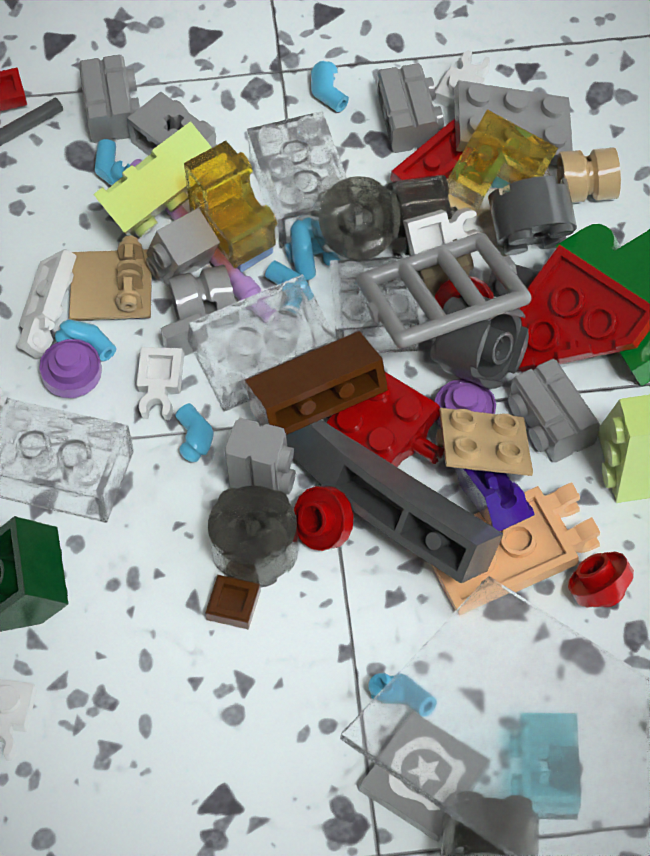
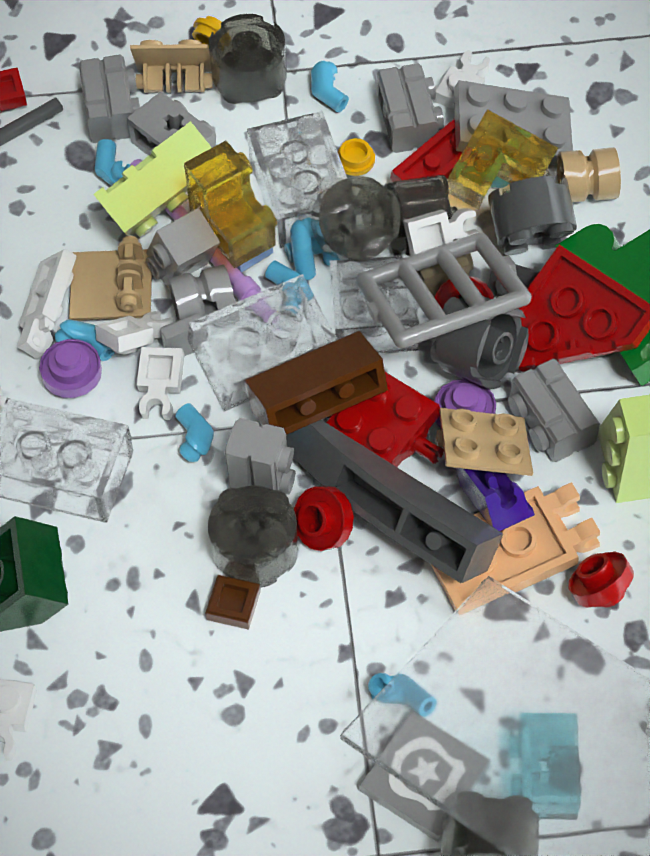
(129, 333): none -> white plate
(187, 56): none -> tan hinge
(204, 27): none -> yellow plate
(248, 59): none -> clear smoke brick
(356, 157): none -> yellow plate

